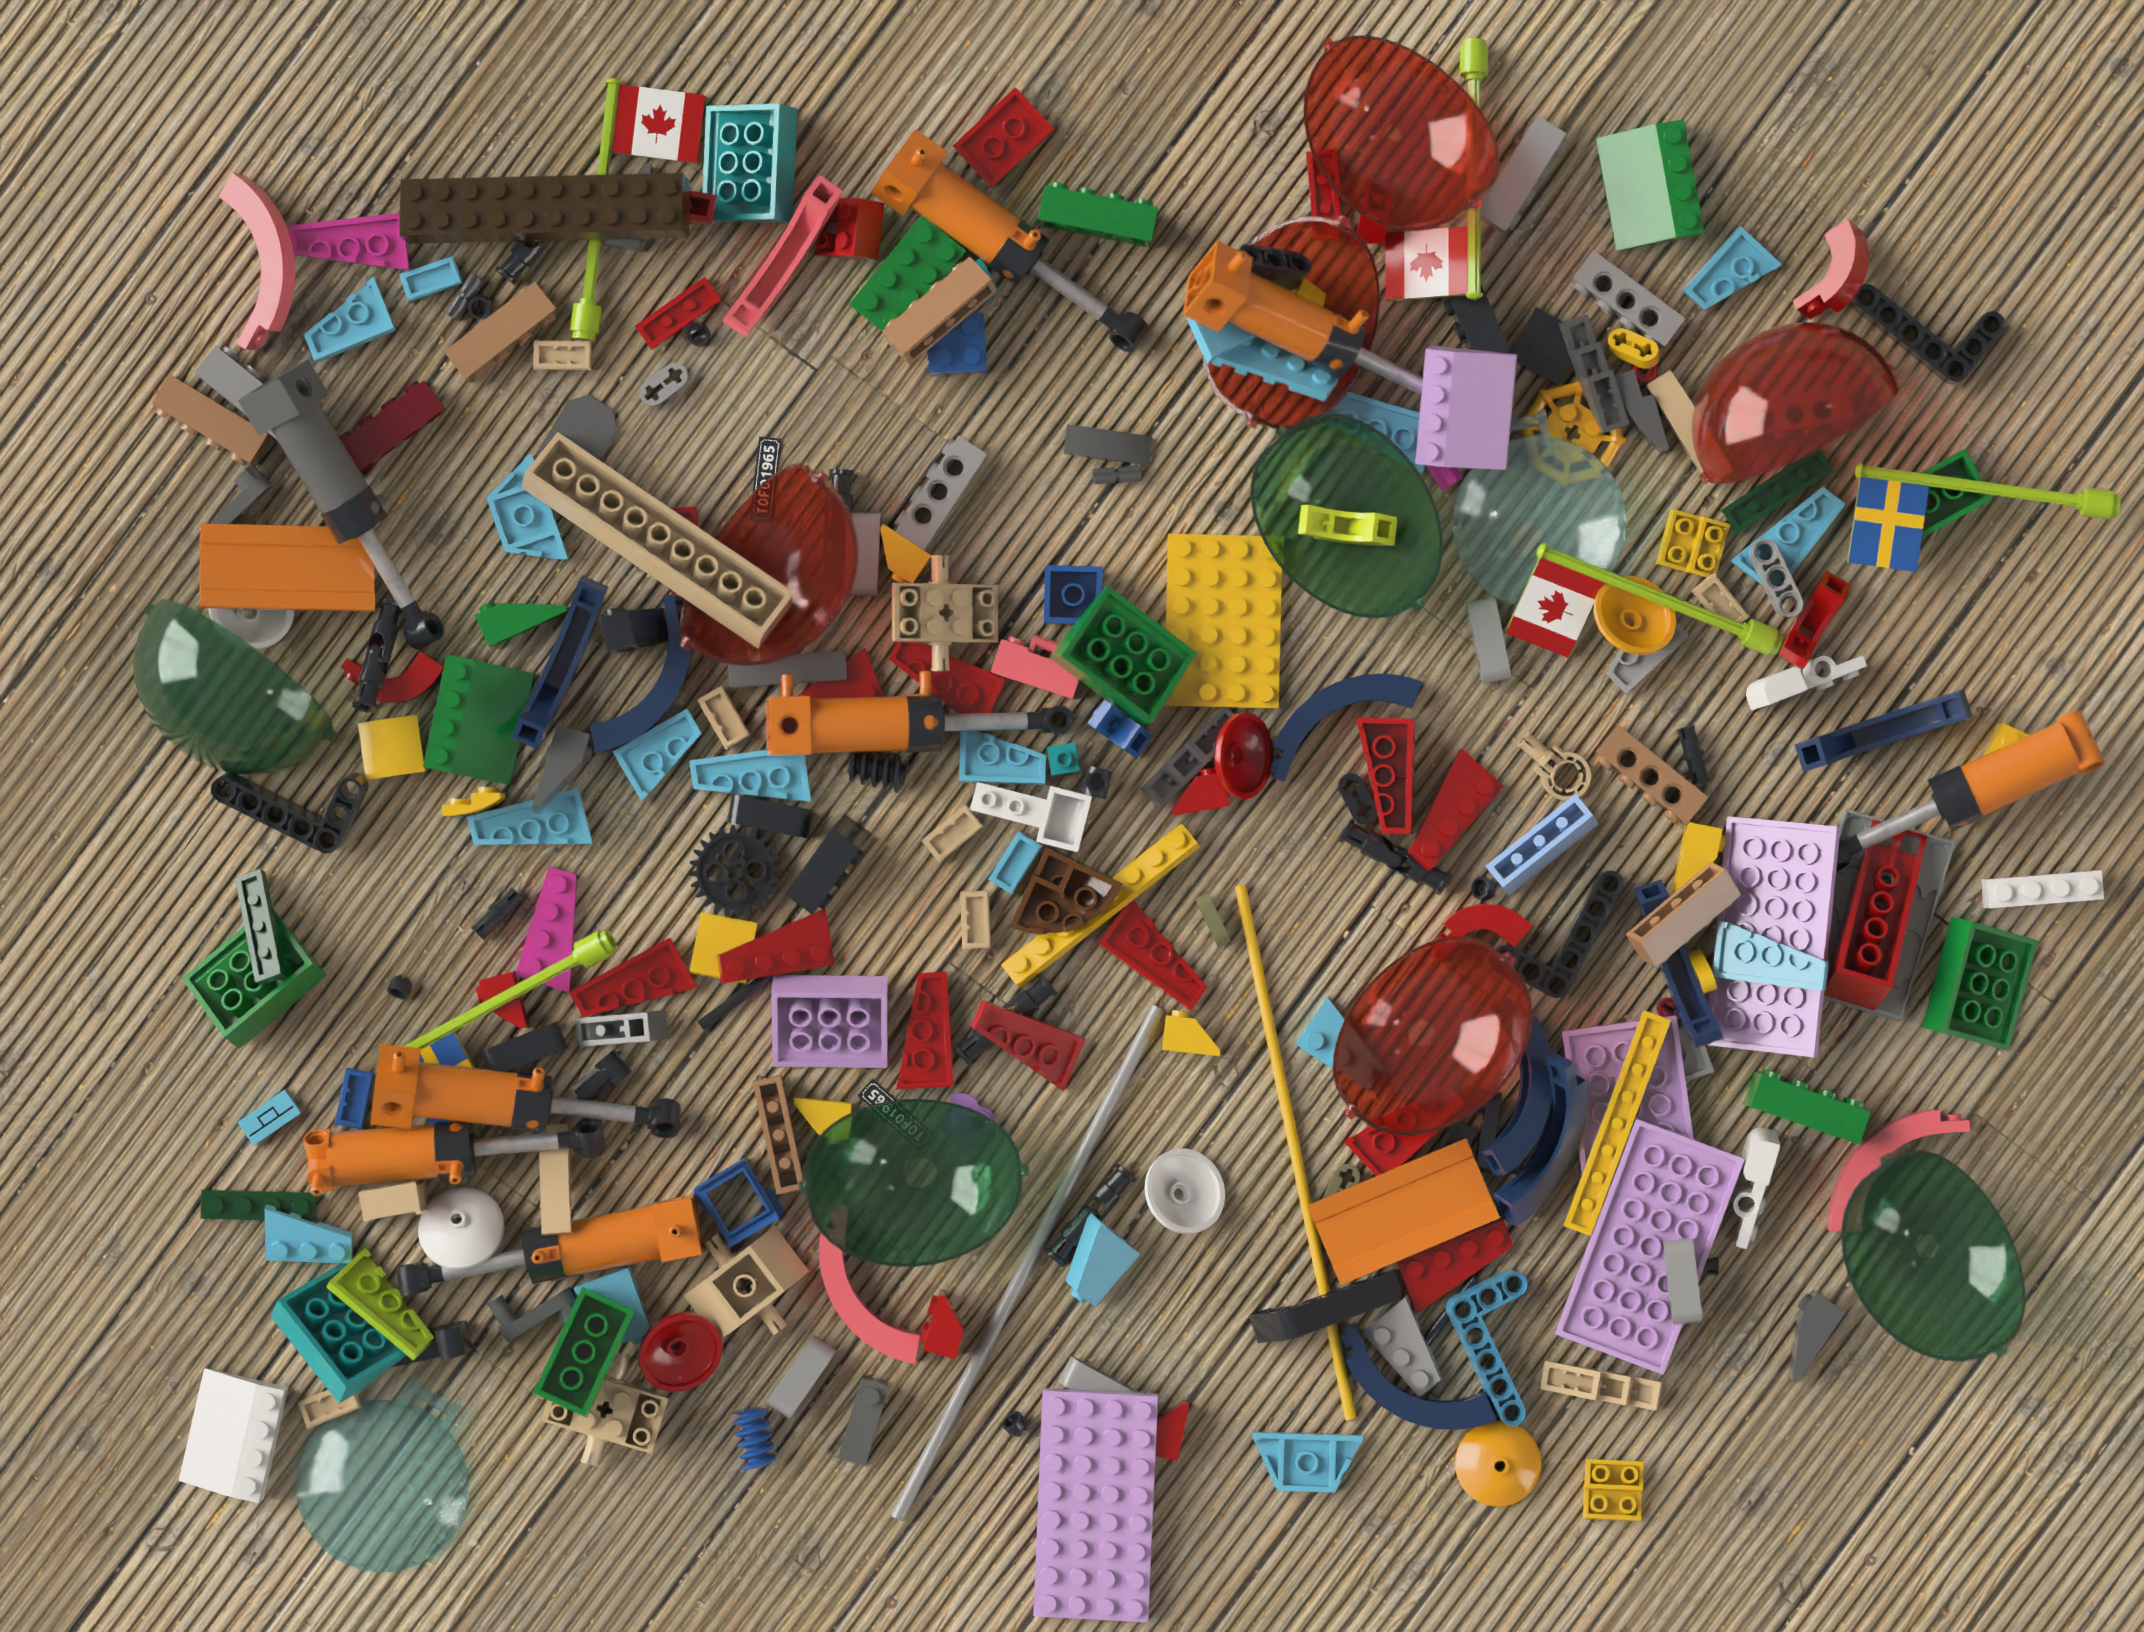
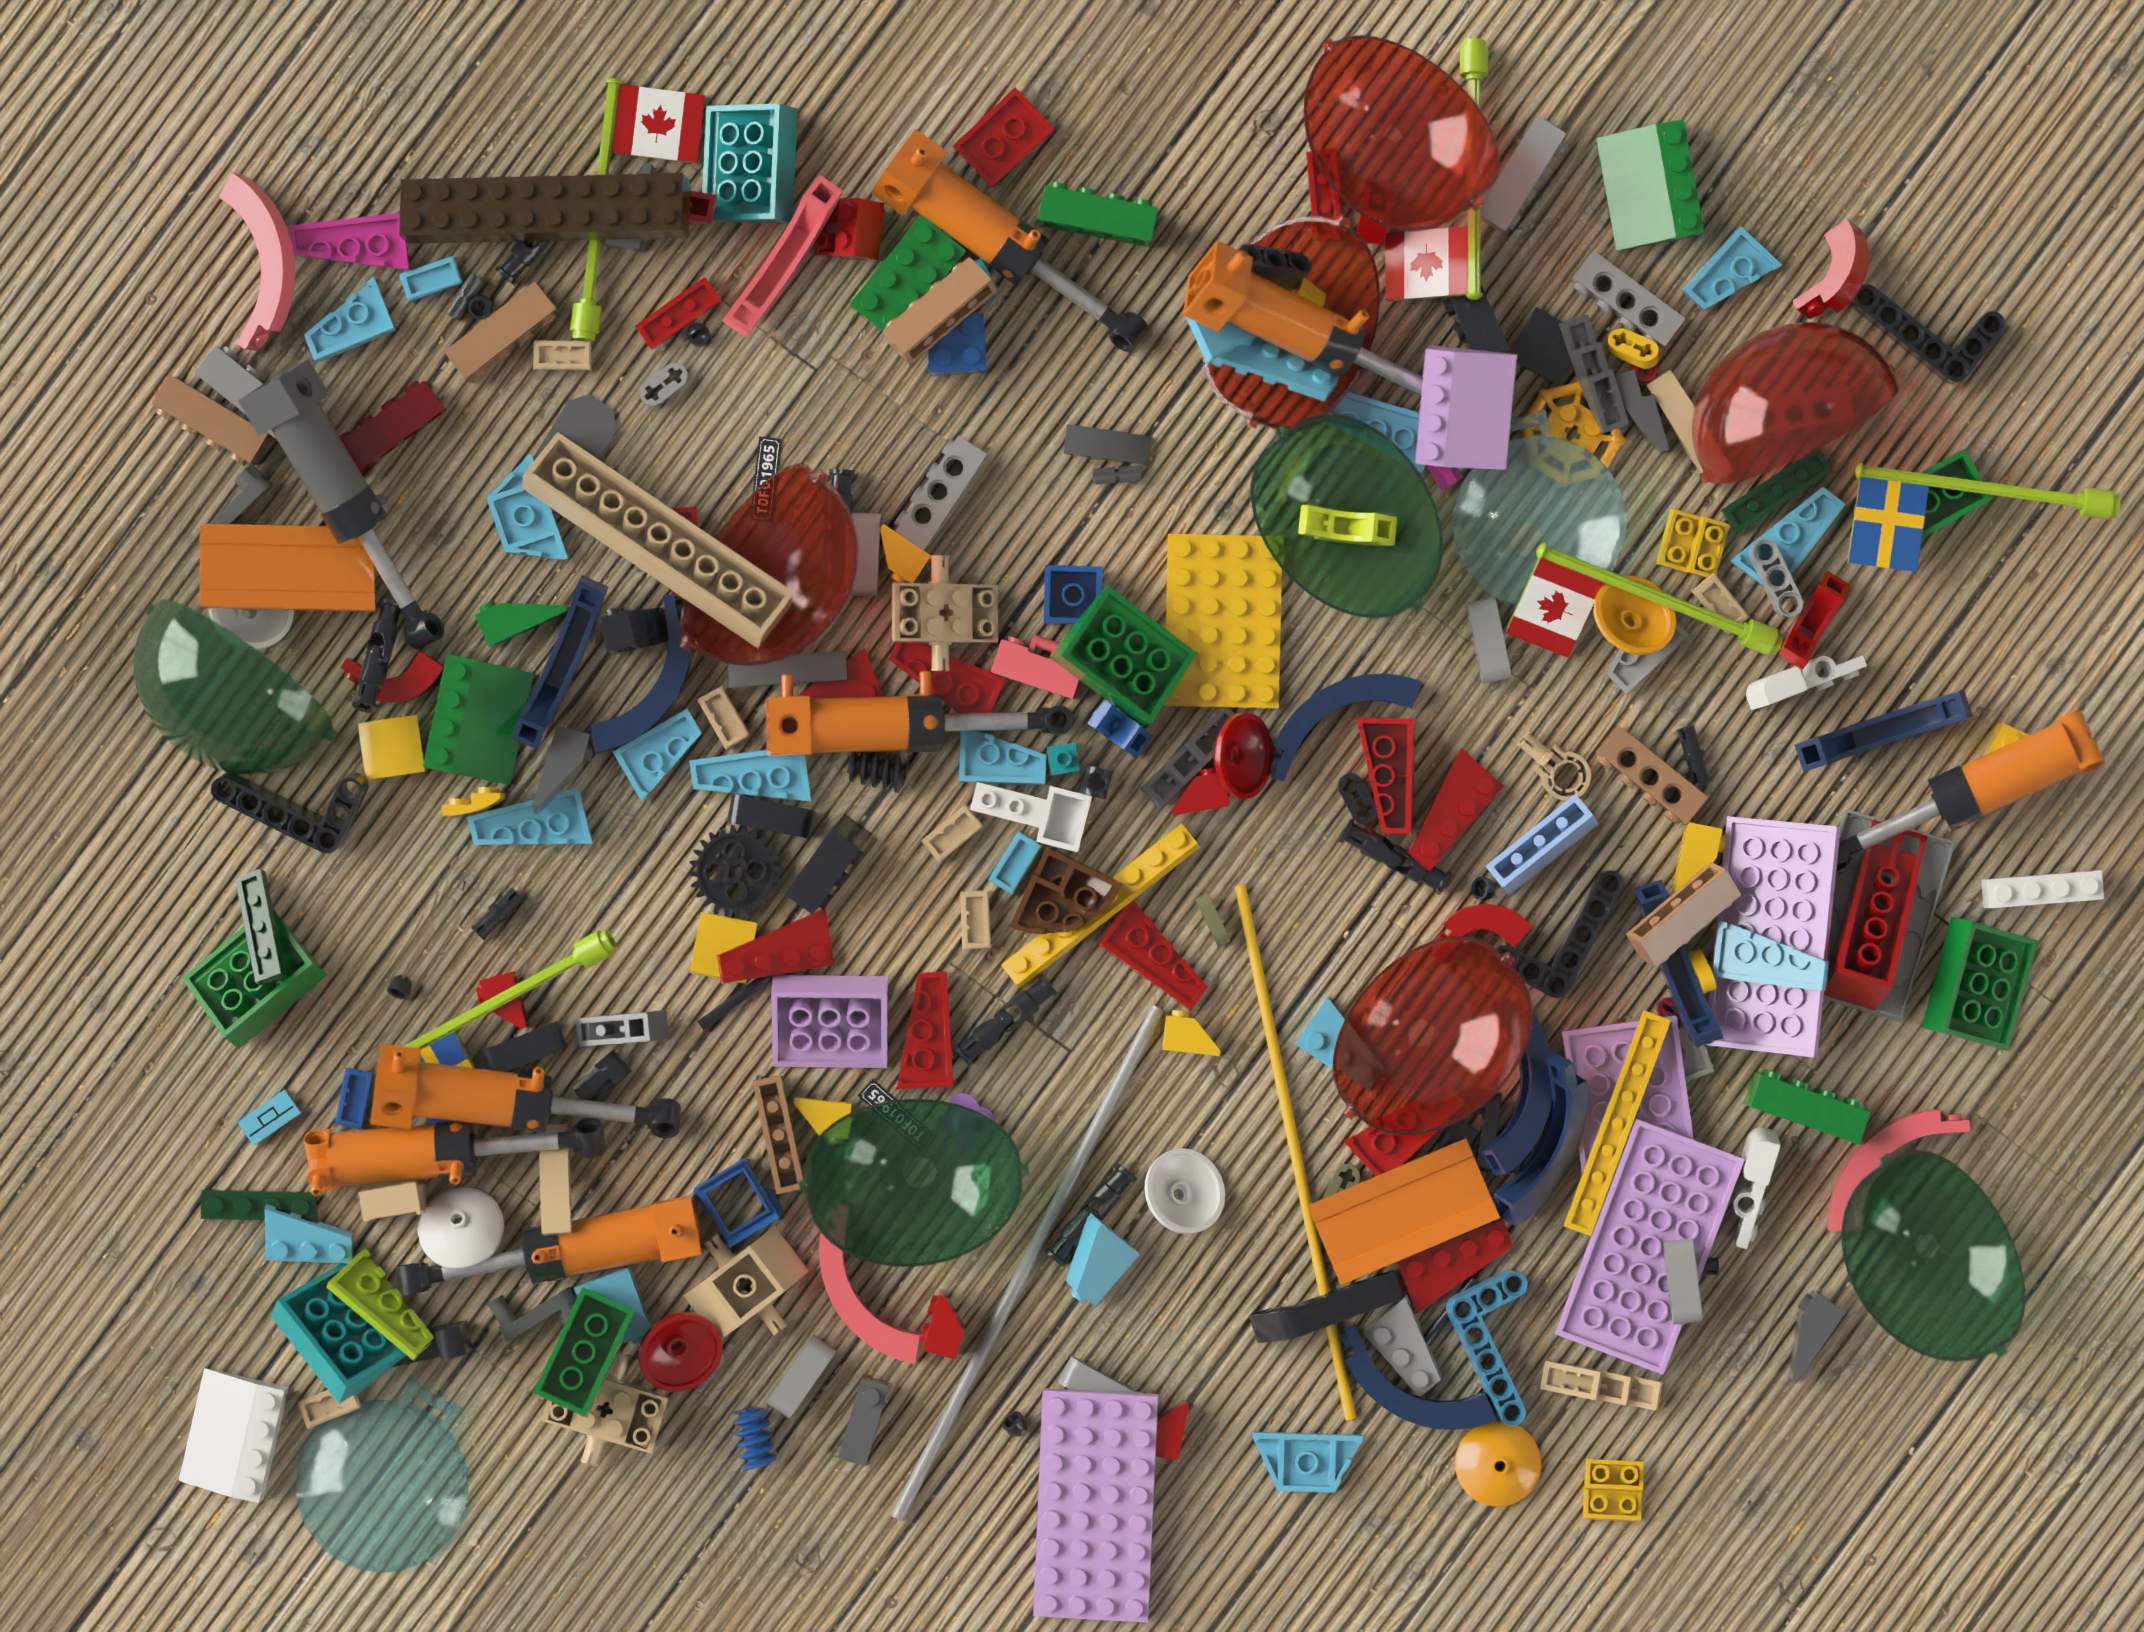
(551, 929): dark pink wing -> none
(642, 978): red wing -> none
(1038, 1045): red wing -> none

